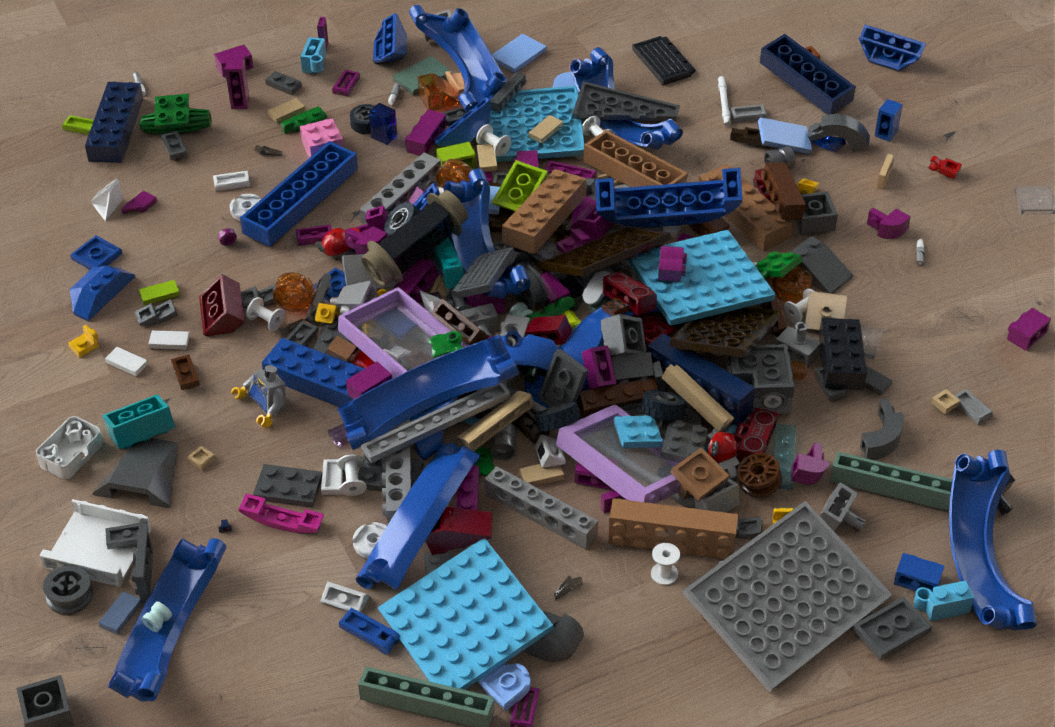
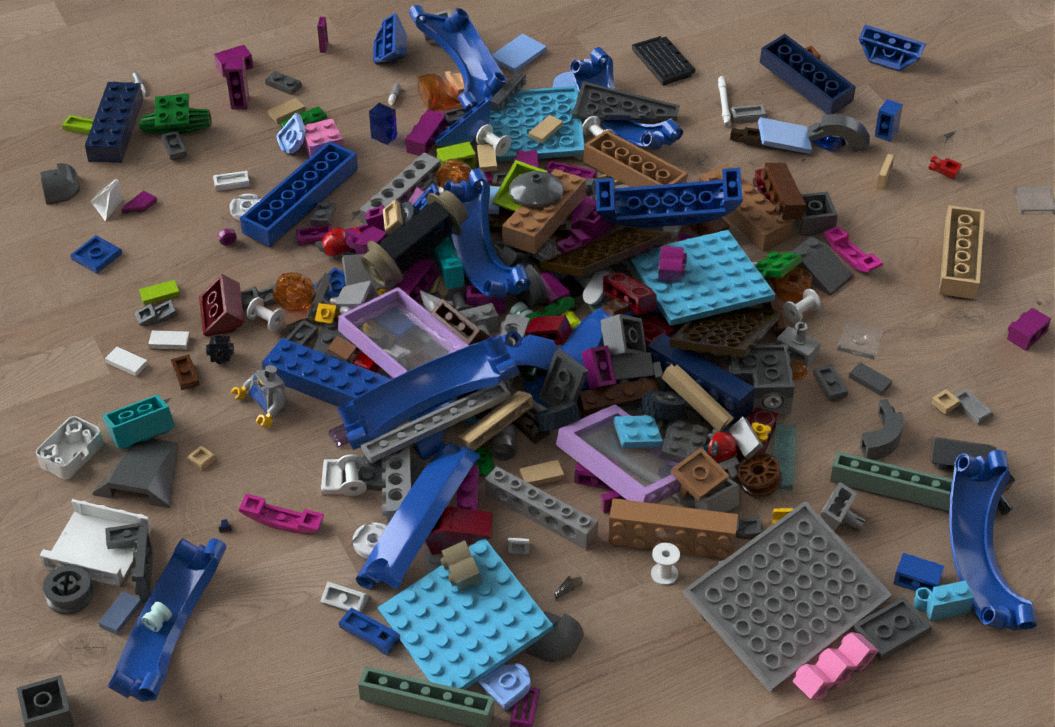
(59, 183): none -> dark grey brick
(85, 343): yellow bracket -> none
(97, 289): blue wedge -> none
(223, 344): none -> black brick
(267, 151): clear smoke bar -> none
(288, 485): dark grey plate -> none
(292, 135): none -> light blue tile
(313, 55): medium azure hinge -> none
(323, 213): none -> dark grey plate
(348, 84): magenta tile -> none
(360, 118): black wheel -> none
(367, 380): magenta brick -> none
(392, 217): none -> tan tile
(408, 77): sand green tile -> none
(446, 343): green plate -> none
(461, 565): none -> dark tan brick
(483, 273): dark grey hinge -> none
(518, 546): none -> white slope
(536, 189): none -> dark grey dish
(549, 452): white slope -> none
(745, 438): none -> light grey tile
(761, 431): none -> yellow plate
(783, 155): flat silver wheel -> none
(807, 186): yellow bracket -> none
(810, 467): magenta brick -> none
(824, 306): tan tile -> none
(835, 666): none -> bright pink brick
(840, 243): none -> dark pink slope
(842, 354): black brick -> none
(890, 225): magenta brick -> none
(920, 252): light grey piece -> none
(945, 450): none -> dark grey slope
(962, 252): none -> tan brick

